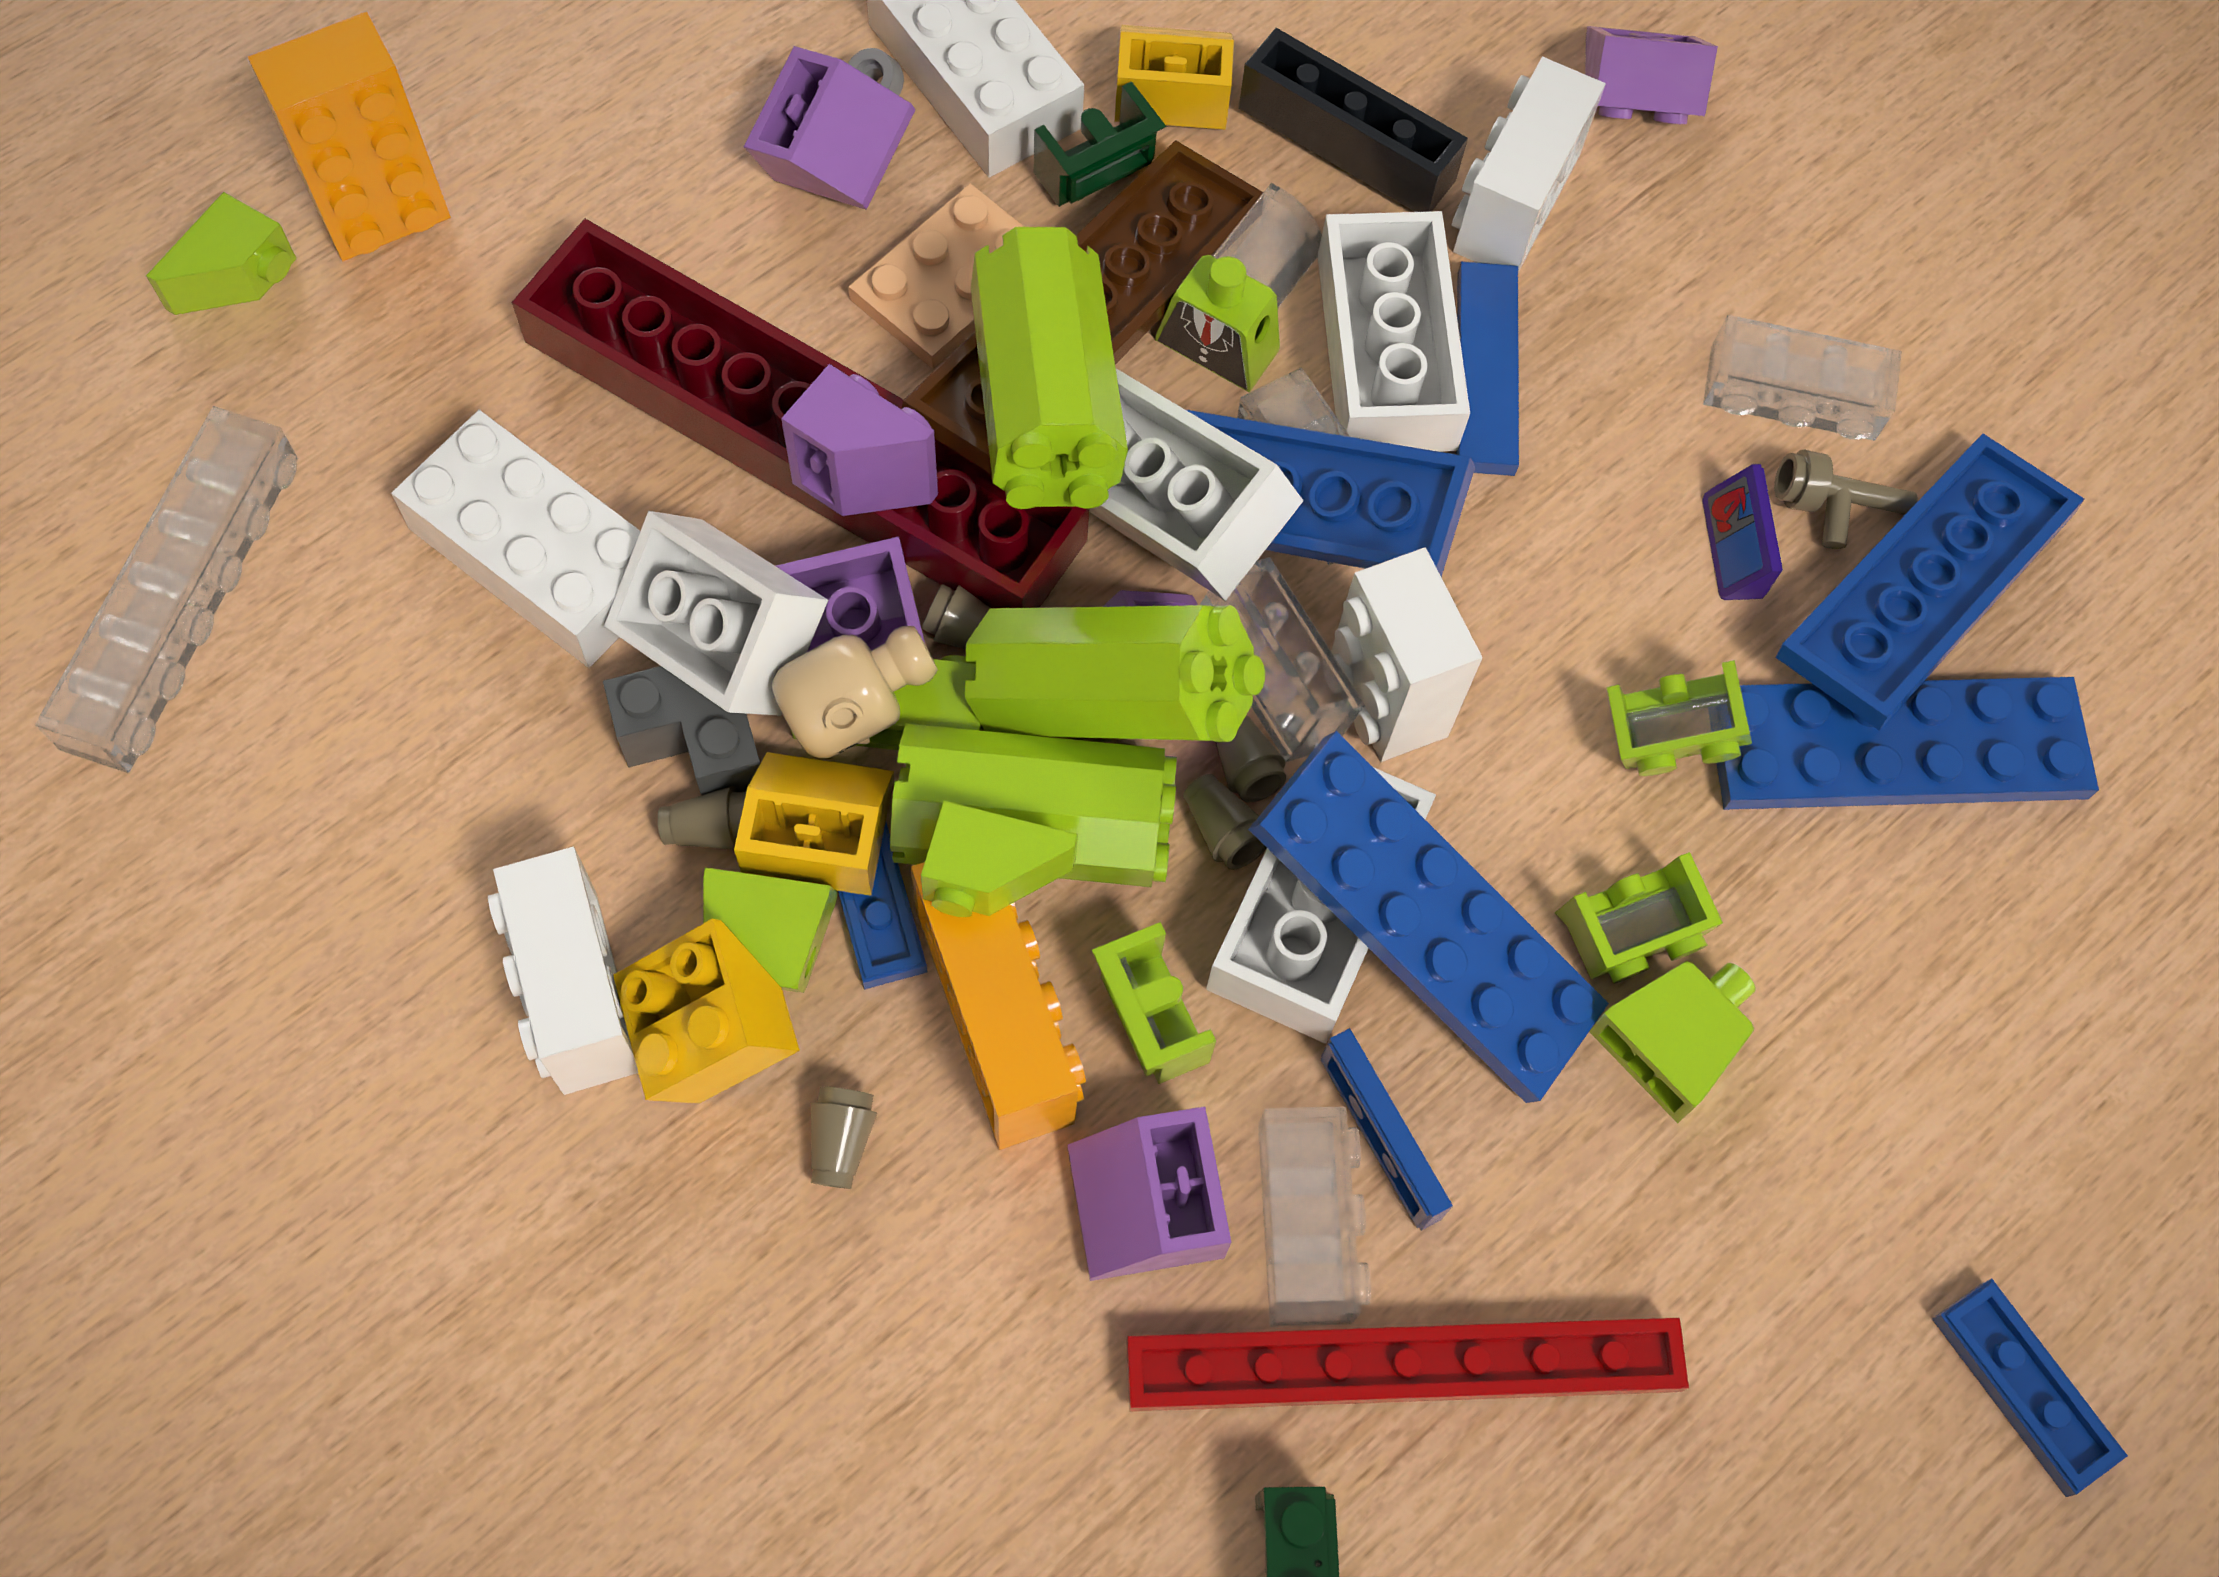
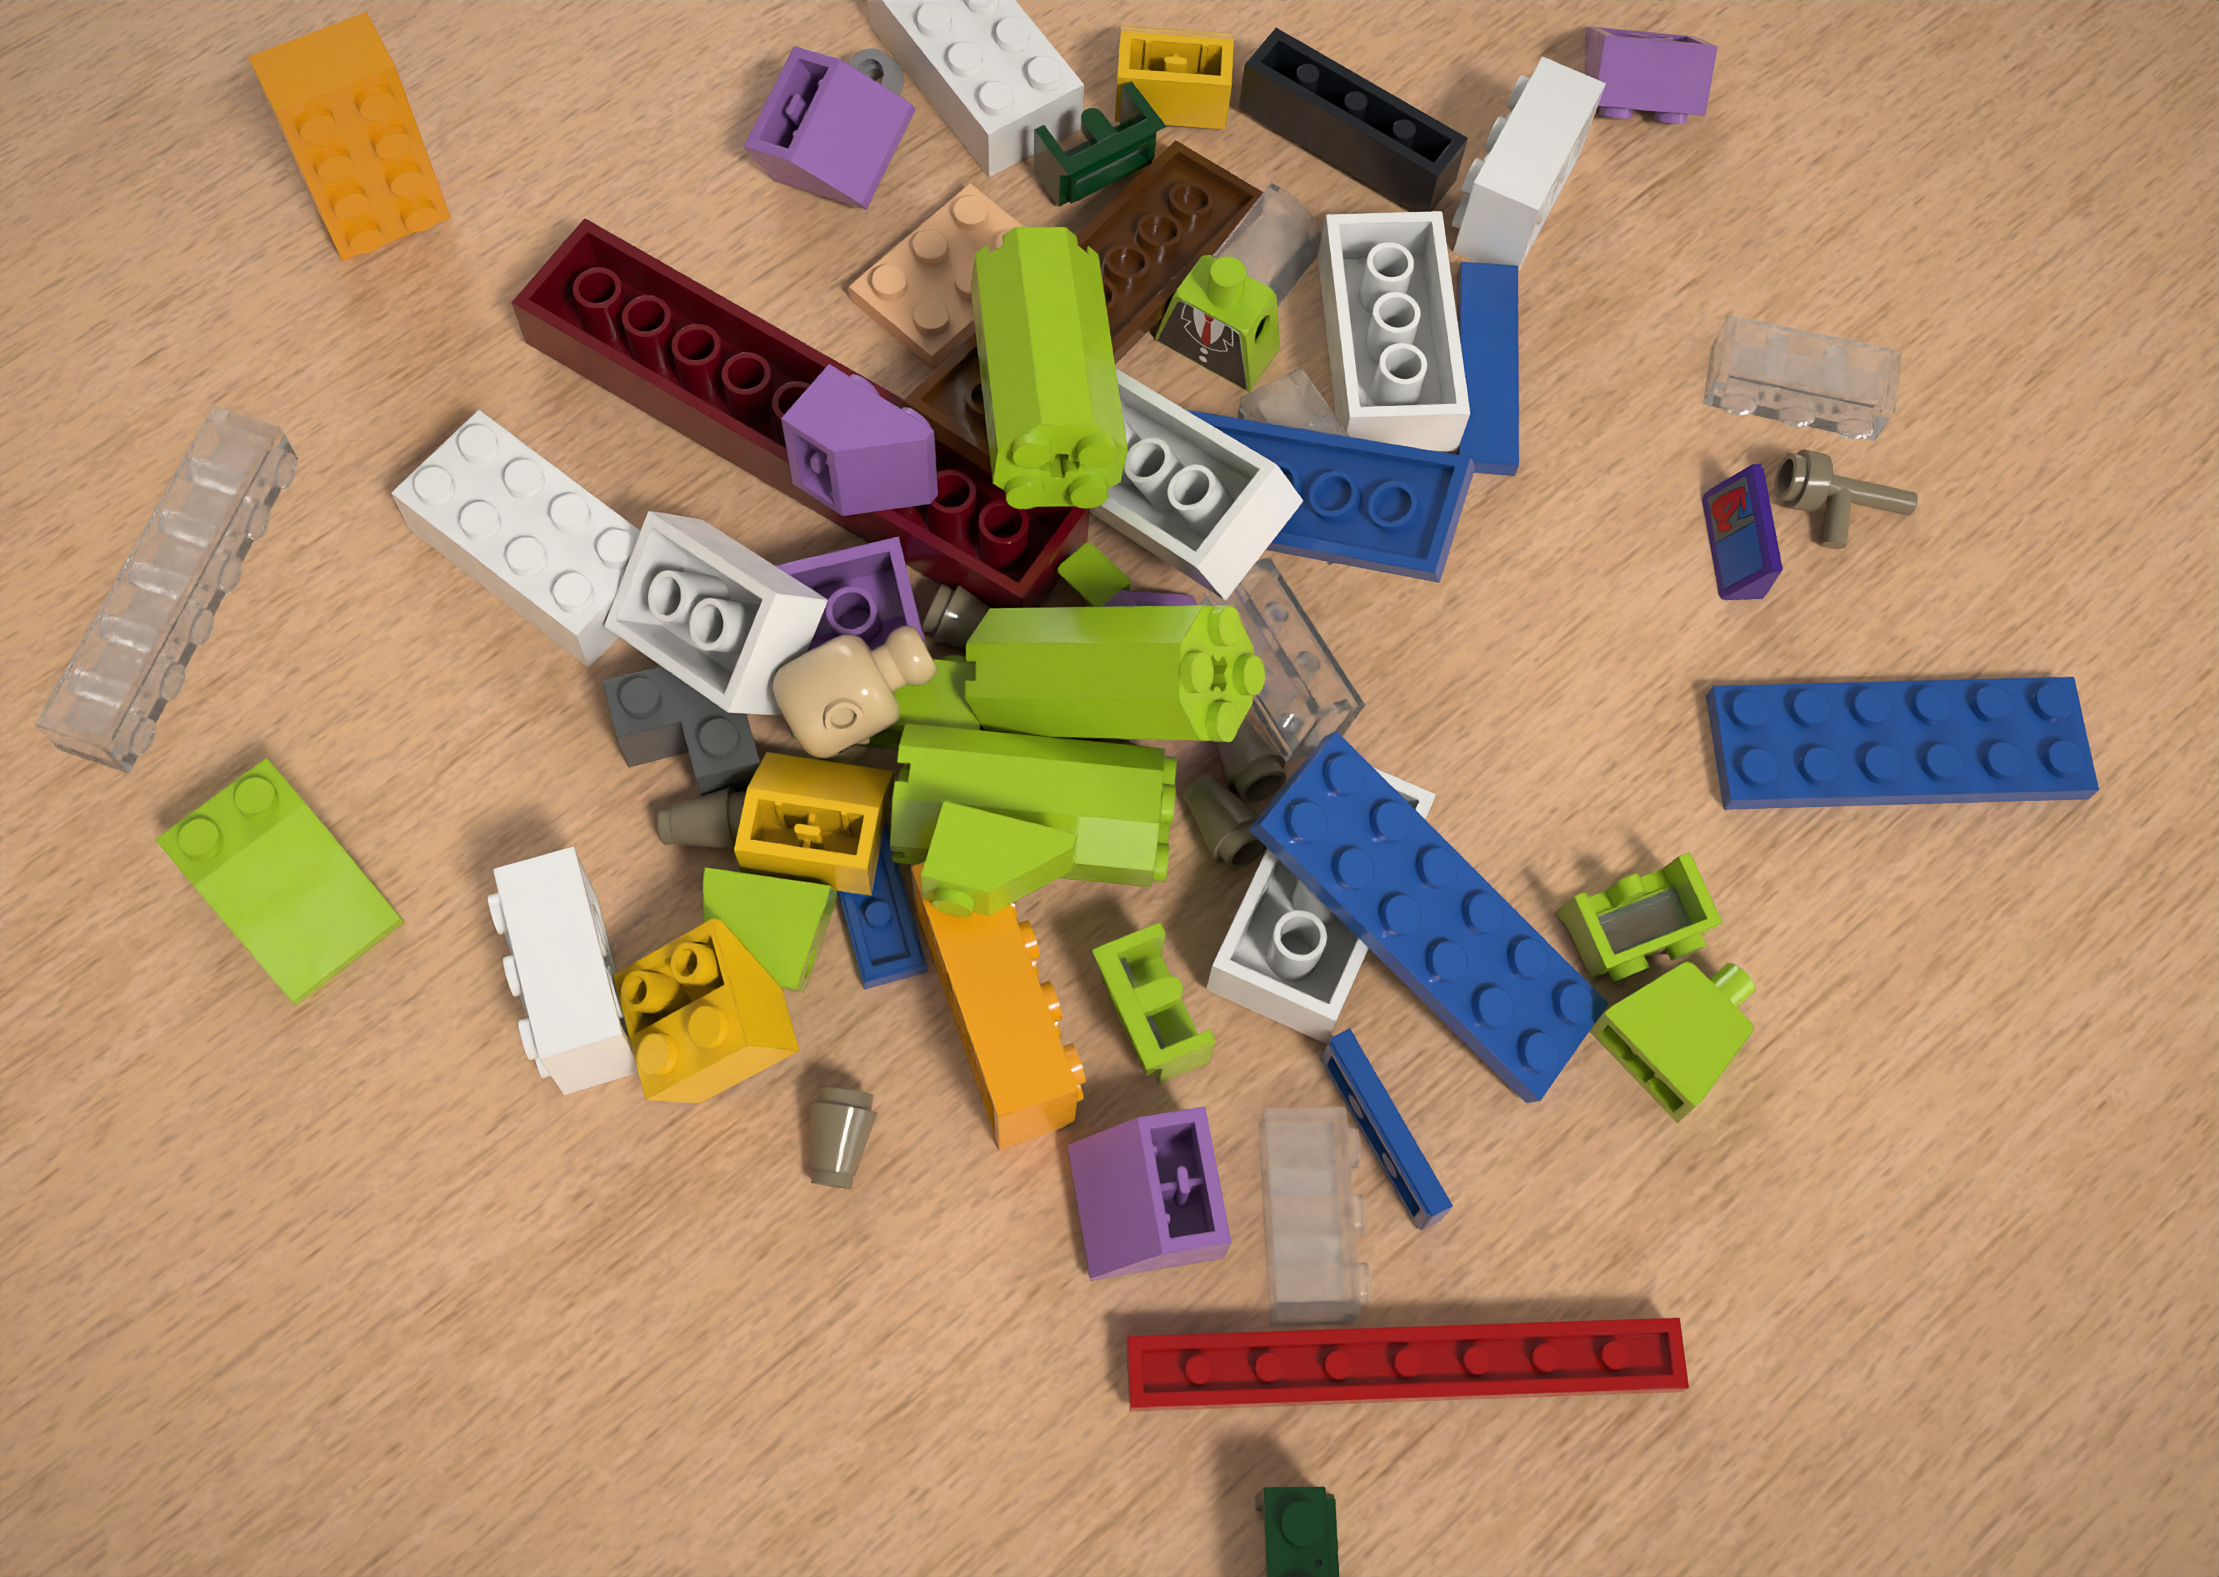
(222, 259): lime slope -> none
(280, 881): none -> lime slope
(1093, 575): none -> lime slope
(1405, 654): white brick -> none
(1680, 721): lime window -> none
(1929, 581): blue plate -> none
(2029, 1388): blue tile -> none

